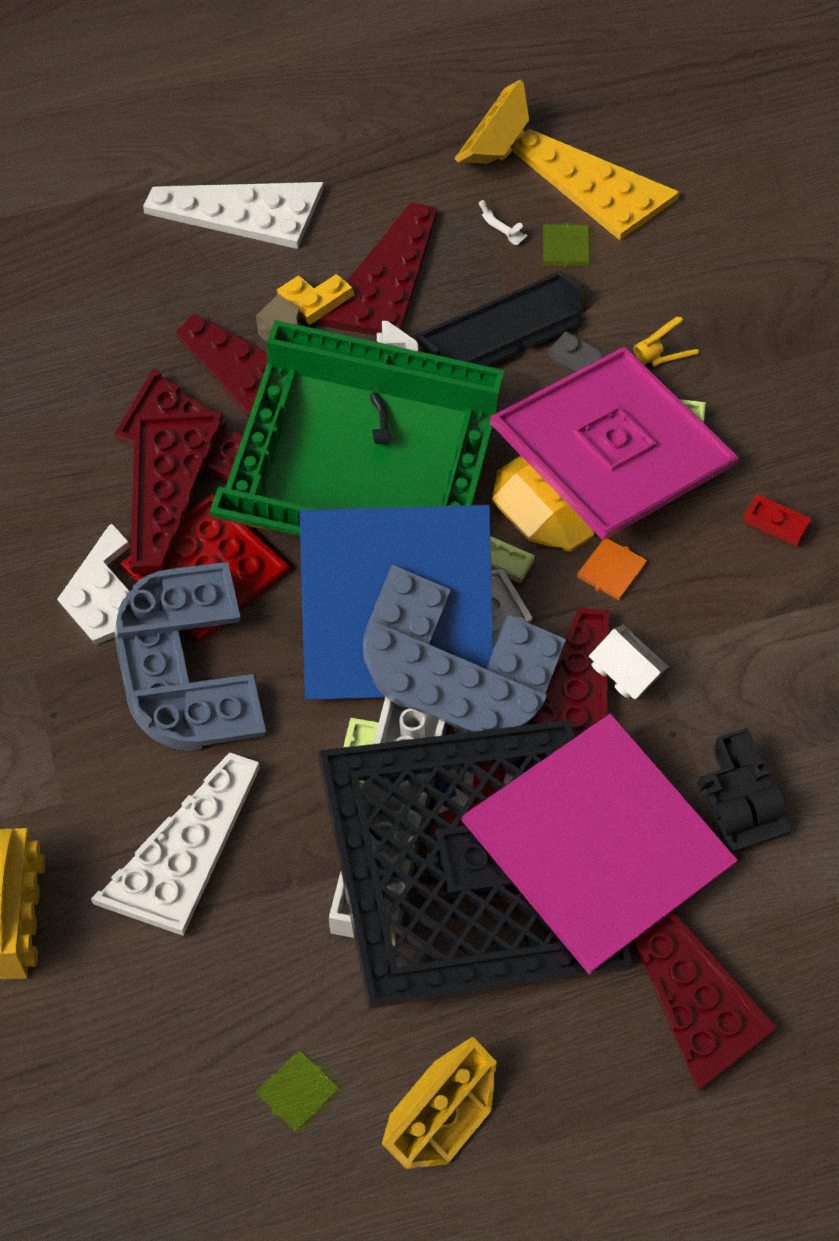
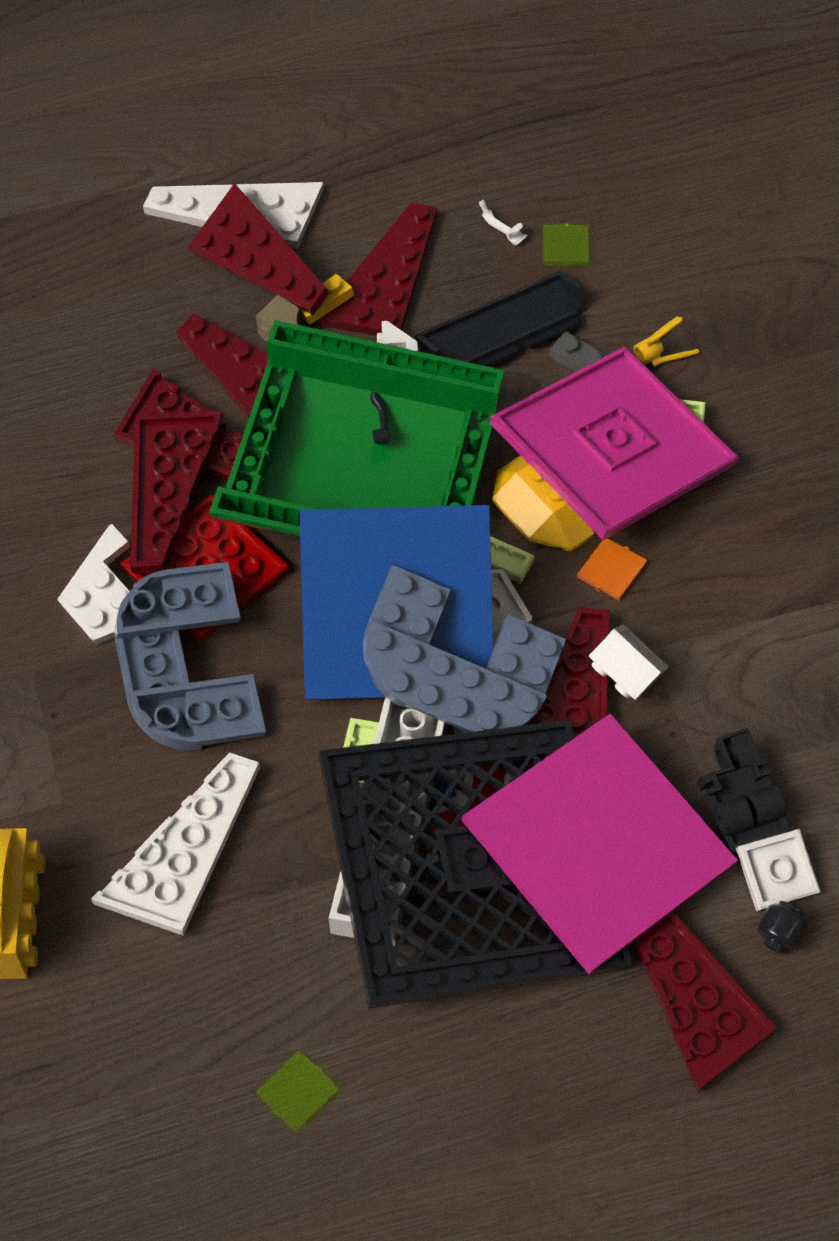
(251, 249): none -> dark red wing
(442, 1107): yellow wedge -> none
(498, 128): yellow wedge -> none
(605, 191): yellow wing -> none
(777, 520): red plate -> none
(778, 869): none -> white plate
(782, 926): none -> black head

